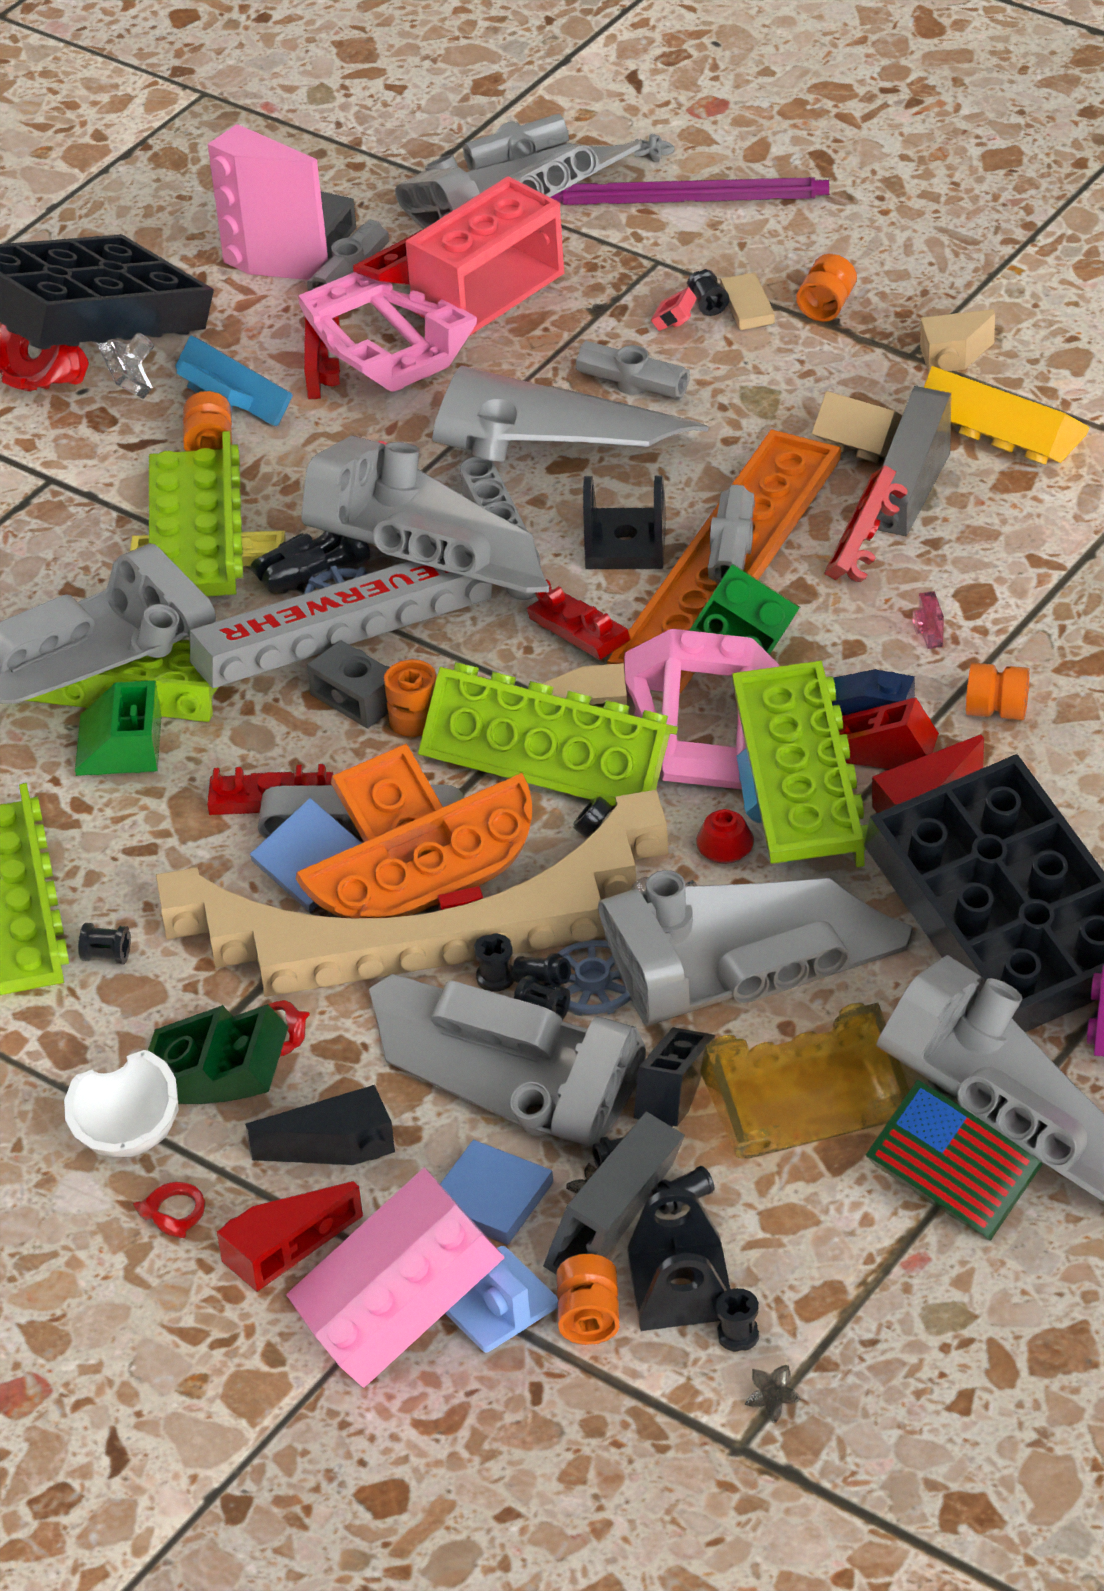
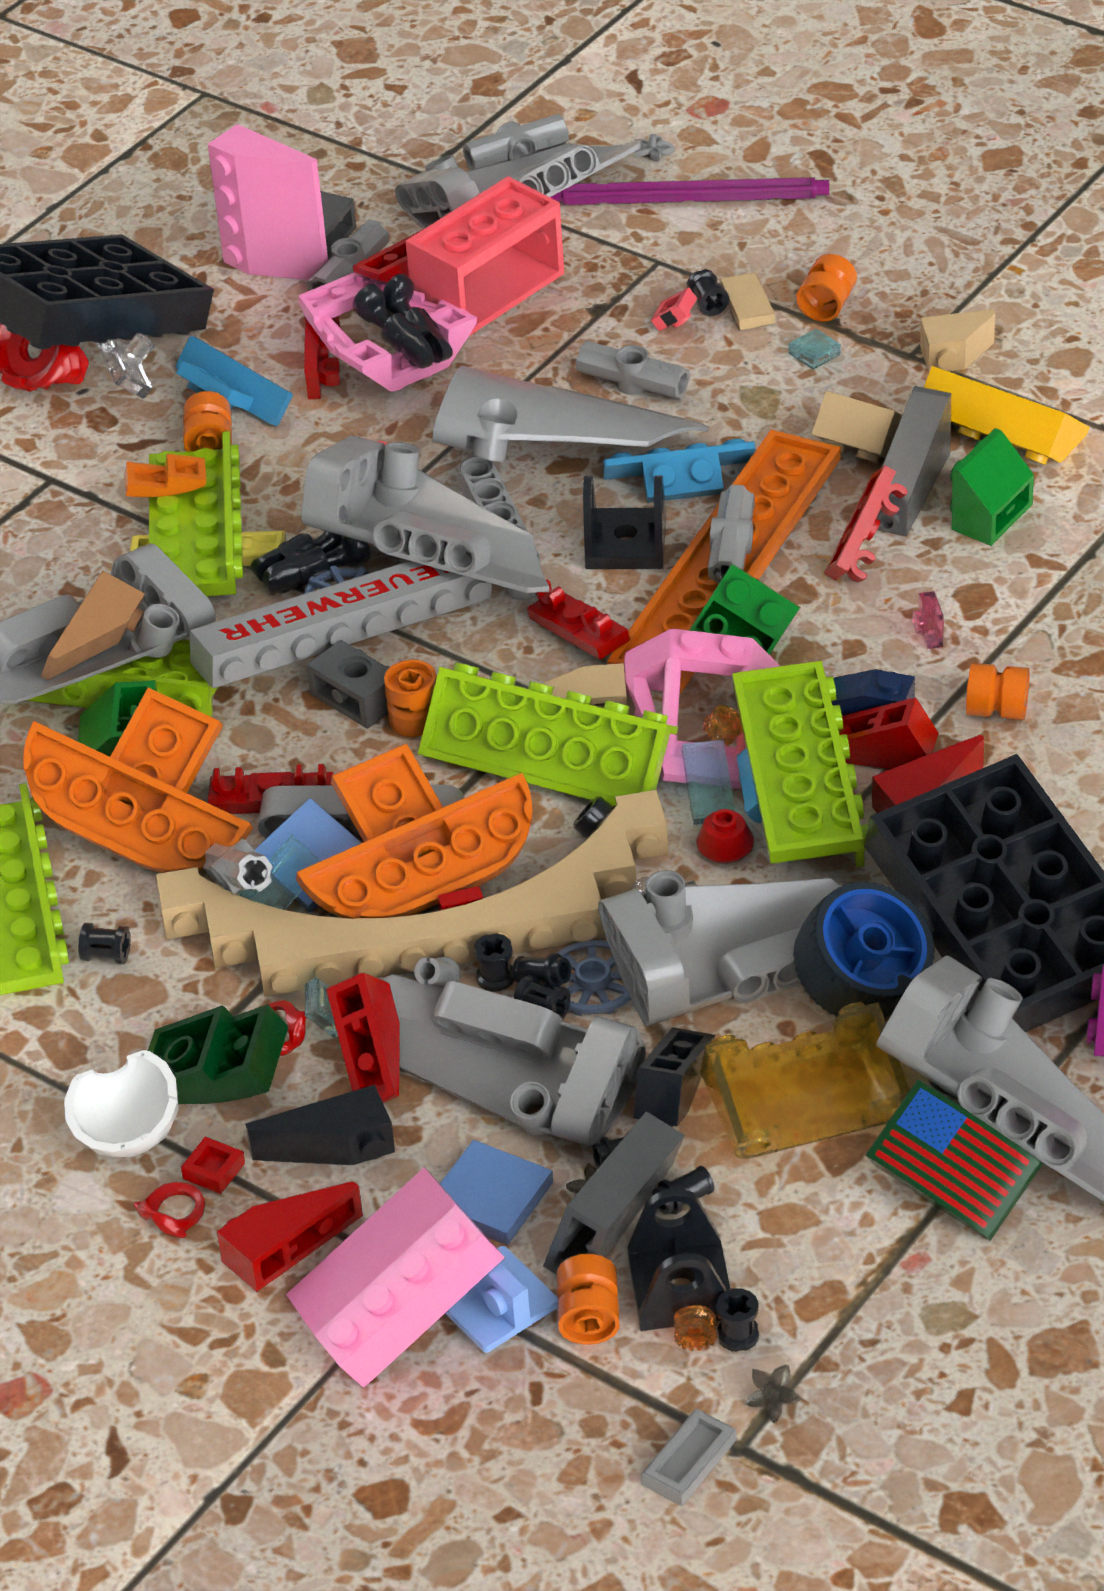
(97, 624): none -> medium nougat slope
(139, 794): none -> orange plate
(176, 477): none -> orange slope
(213, 1165): none -> red plate
(238, 867): none -> light grey piece
(286, 863): none -> clear light blue tile
(318, 1006): none -> clear light blue tile
(368, 1033): none -> red slope
(403, 327): none -> black piece
(437, 971): none -> light grey pin
(684, 472): none -> dark azure bracket
(688, 1457): none -> light grey tile
(693, 1336): none -> clear orange bush
(707, 778): none -> clear light blue tile
(723, 724): none -> clear orange bush
(814, 349): none -> clear light blue tile
(862, 947): none -> wheel
(990, 489): none -> green slope

